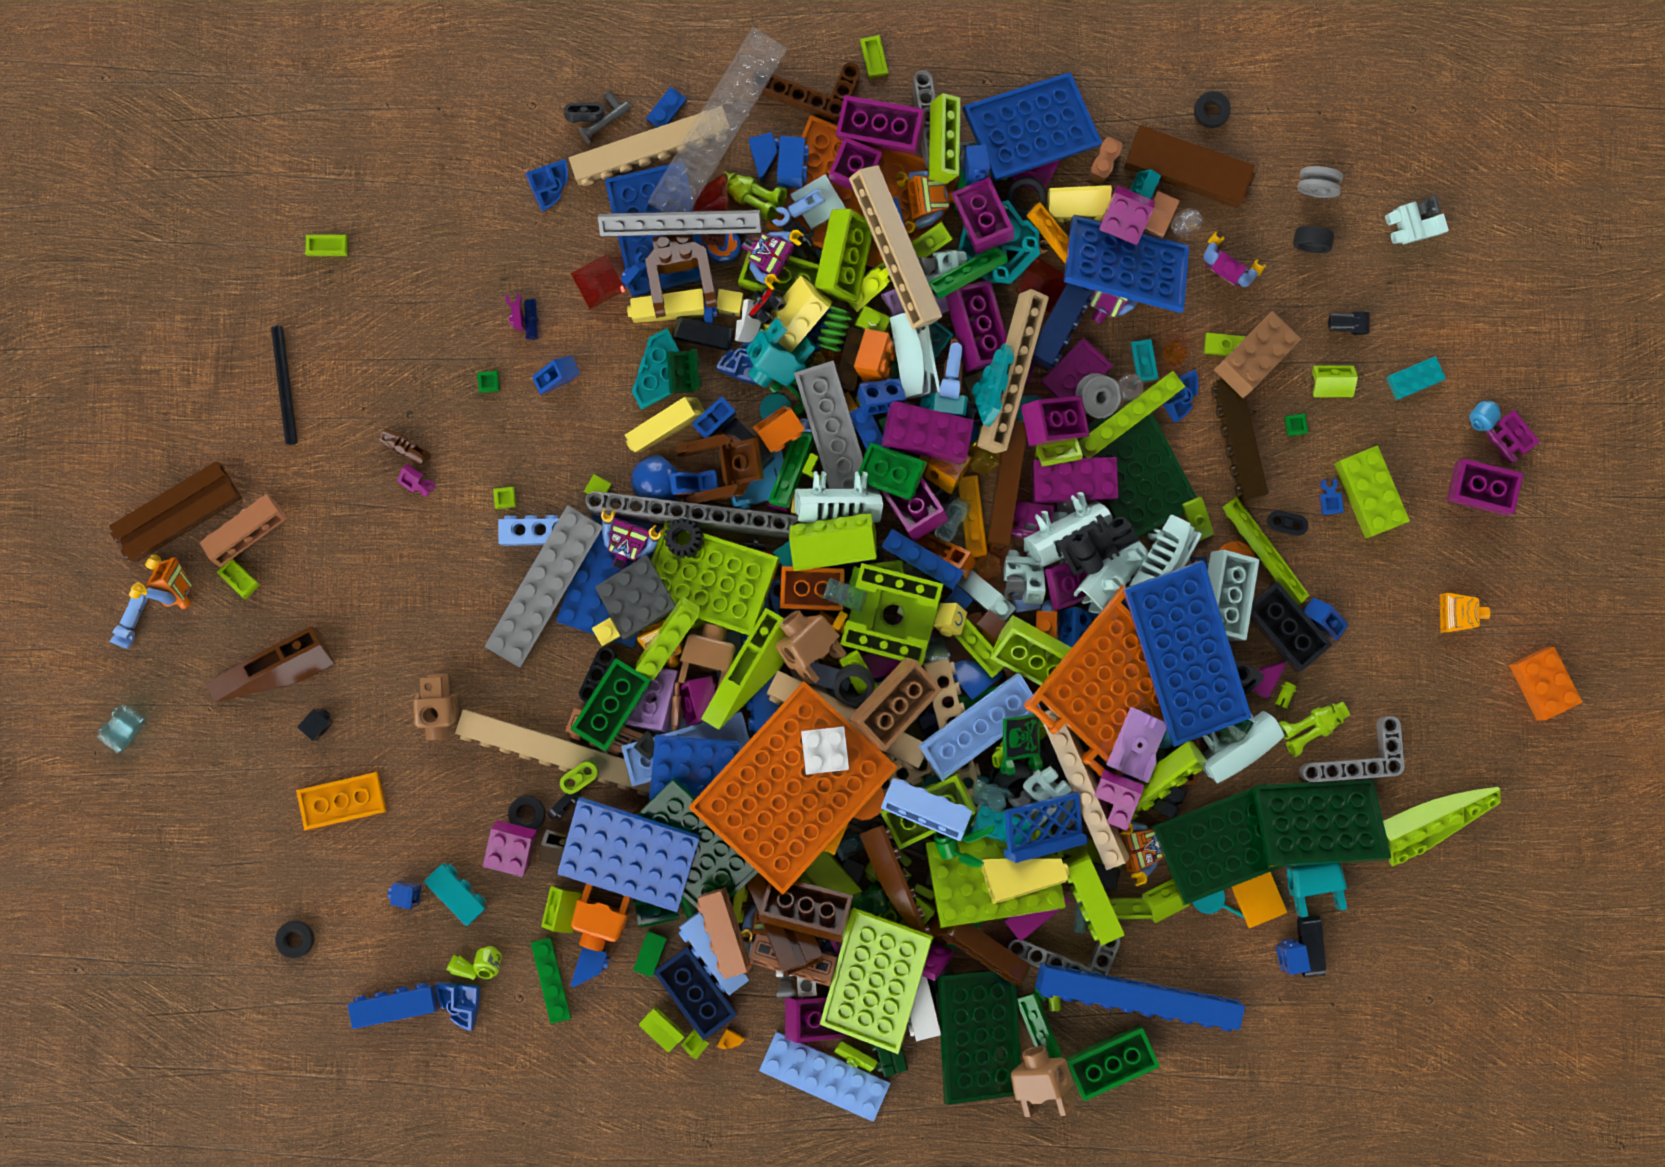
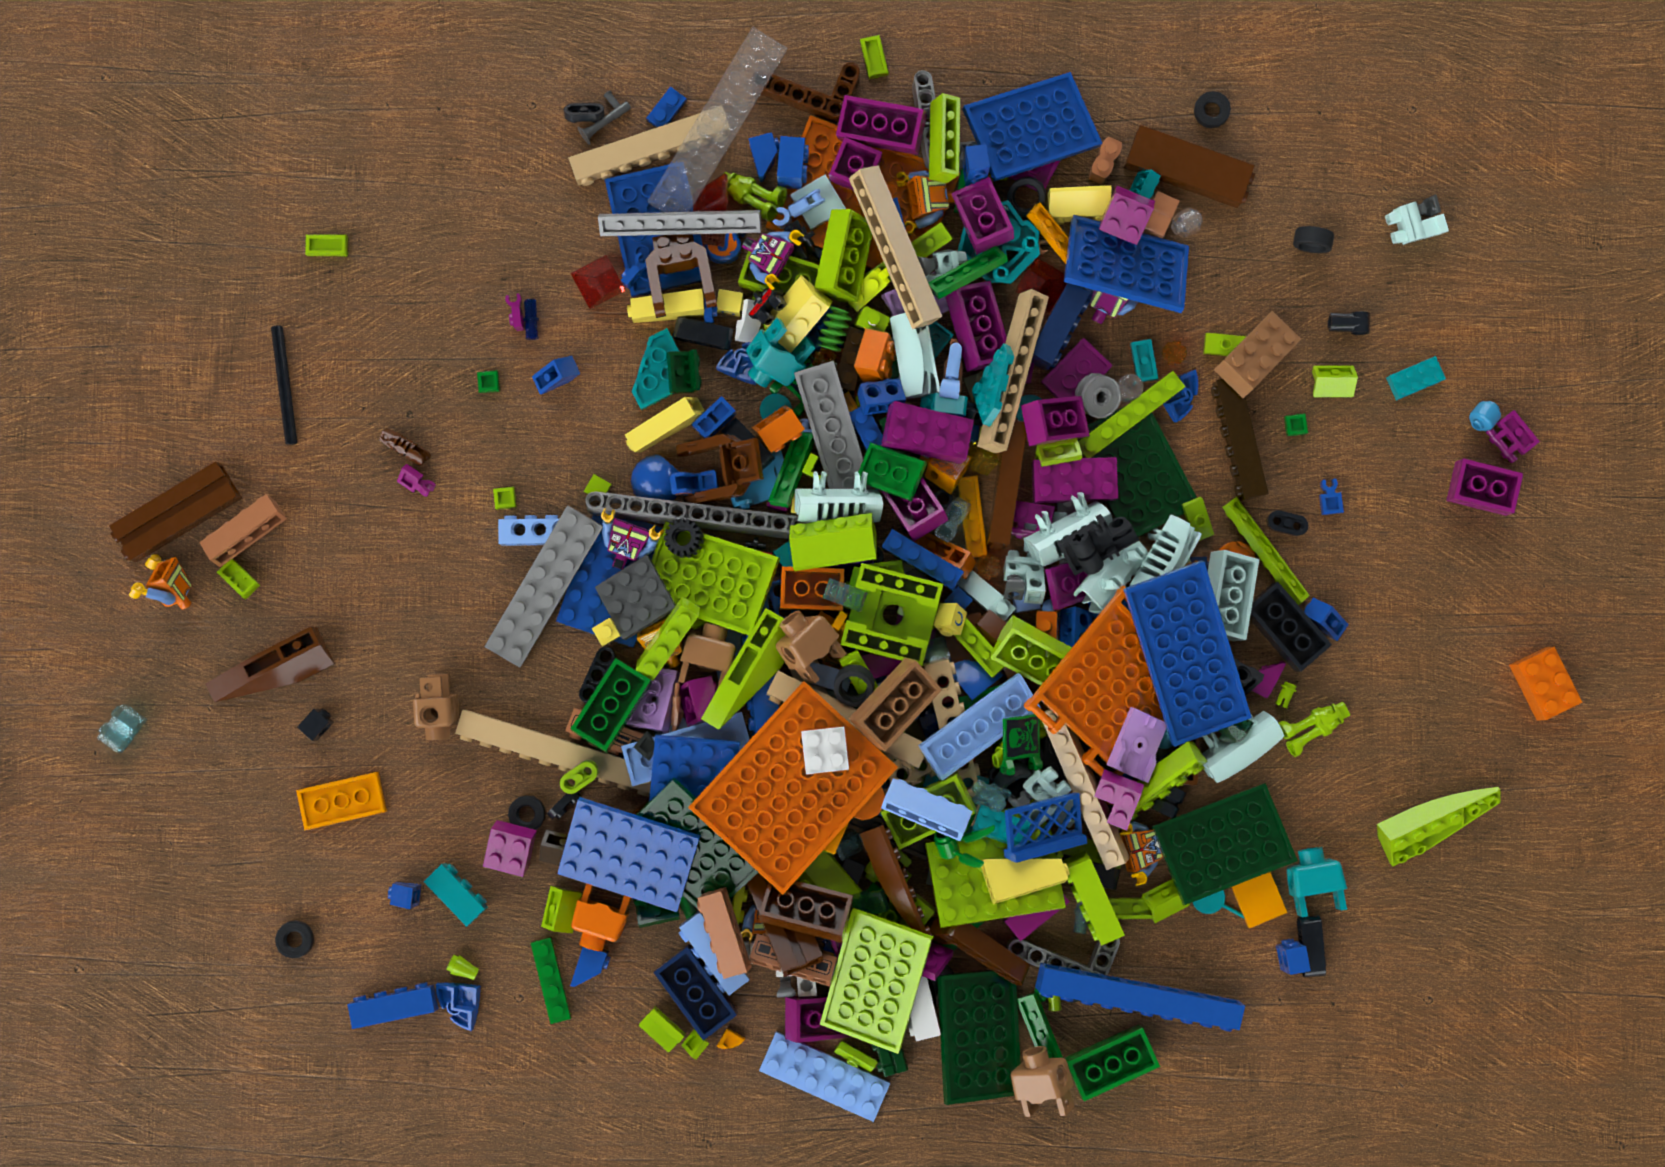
(123, 634): light blue piece -> none
(487, 962): lime head -> none
(548, 183): blue brick -> none
(649, 954): green tile -> none
(923, 890): lime tile -> none
(1227, 267): torso -> none
(1320, 181): light grey wheel -> none
(1321, 823): dark green plate -> none
(1361, 765): light grey beam -> none
(1371, 492): lime brick -> none
(1460, 612): light orange torso -> none

